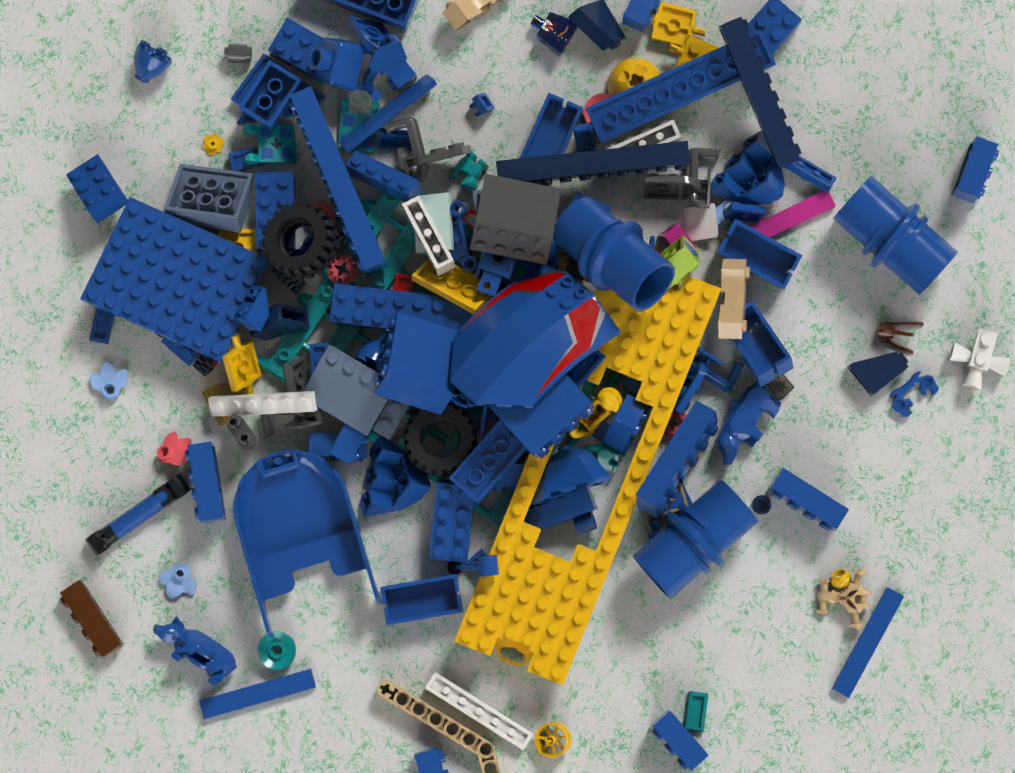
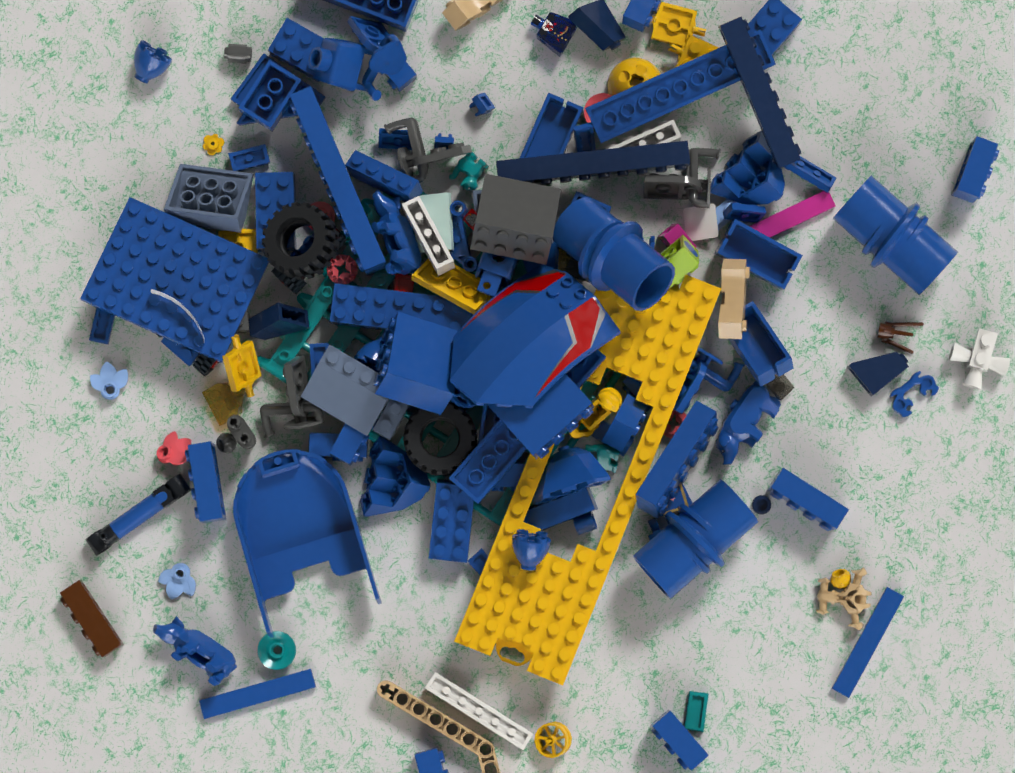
(97, 188): blue brick -> none
(179, 304): none -> white sticker
(226, 443): none -> dark grey piece
(254, 309): blue slope -> none
(262, 403): white plate -> none
(272, 146): teal flag -> none
(350, 121): teal flag -> none
(387, 113): blue tile -> none
(397, 235): none -> blue animal
(421, 599): blue piece -> none
(441, 142): none -> blue tile
(486, 565): blue piece -> none
(530, 547): none -> blue piece

